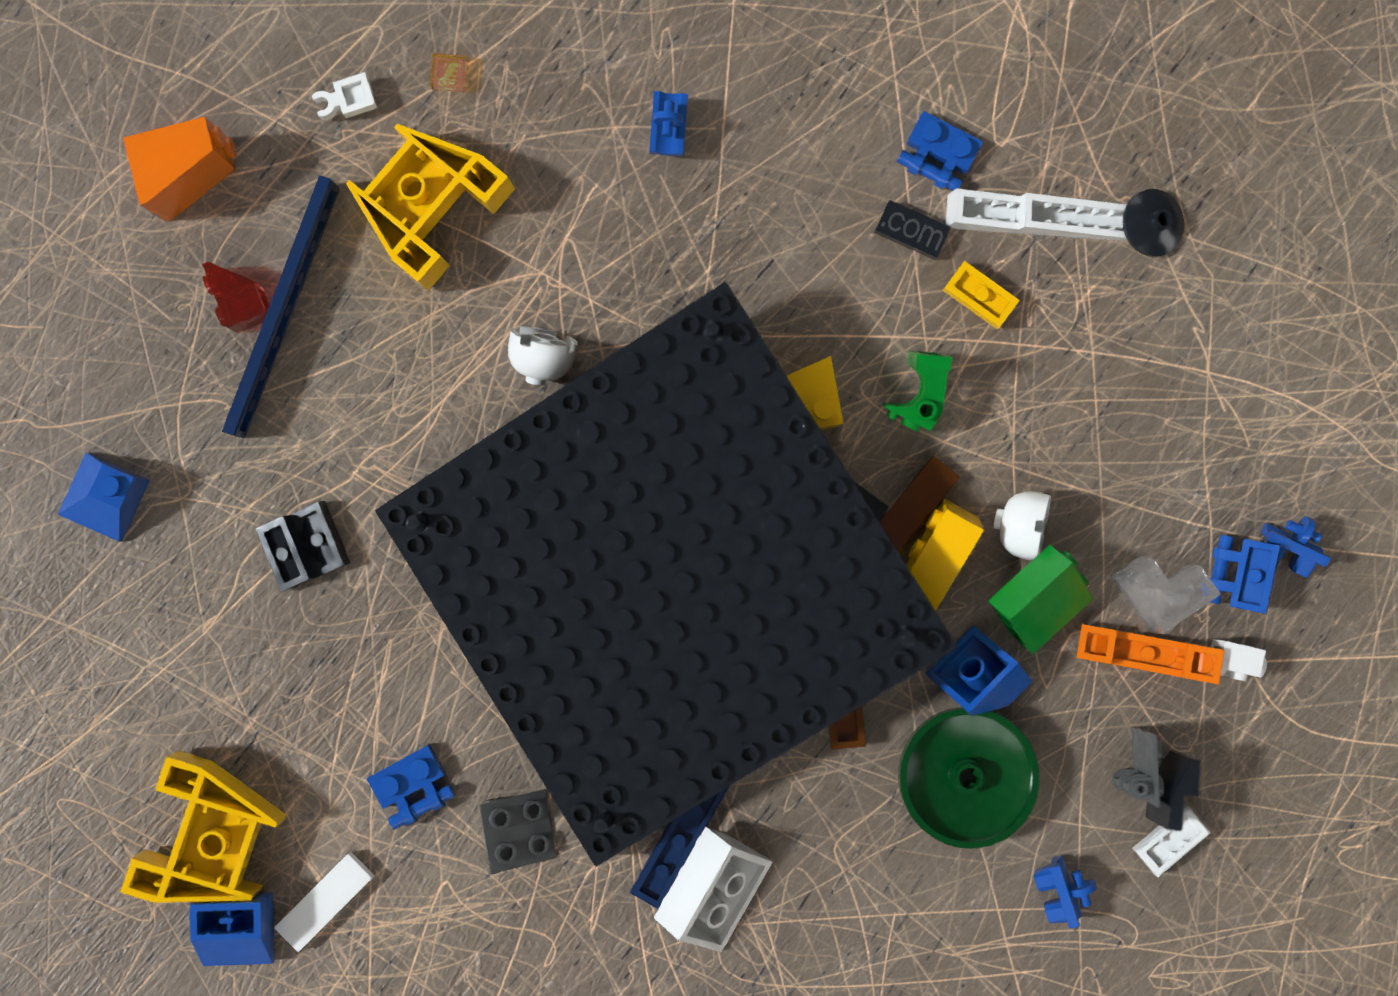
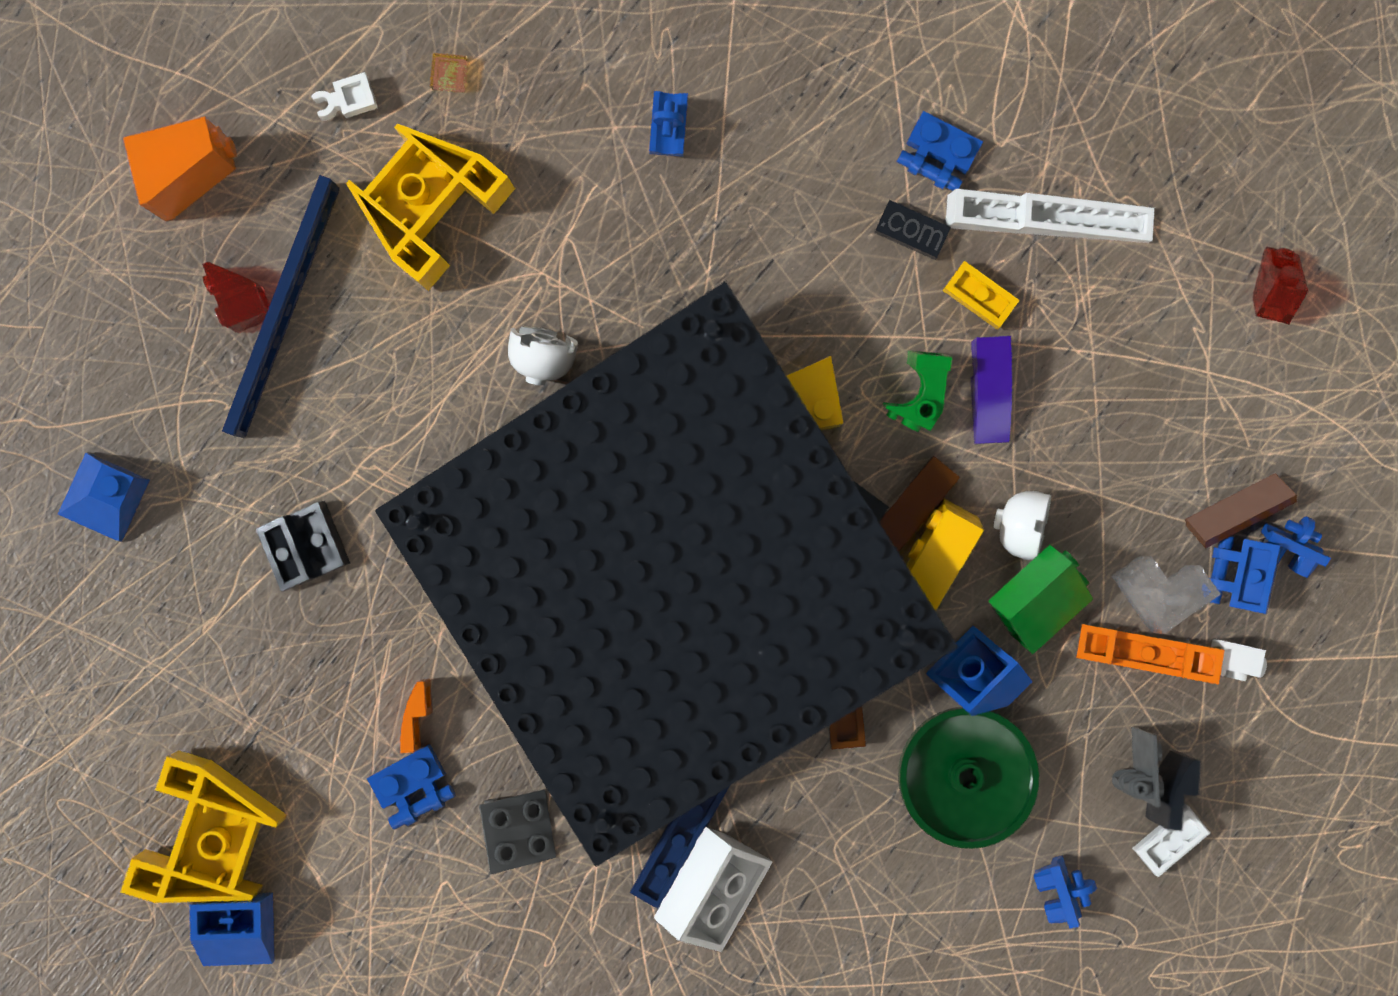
(324, 901): white tile -> none
(418, 706): none -> orange slope
(991, 389): none -> dark purple slope
(1143, 227): black dish -> none
(1241, 510): none -> reddish brown tile
(1279, 285): none -> clear red slope

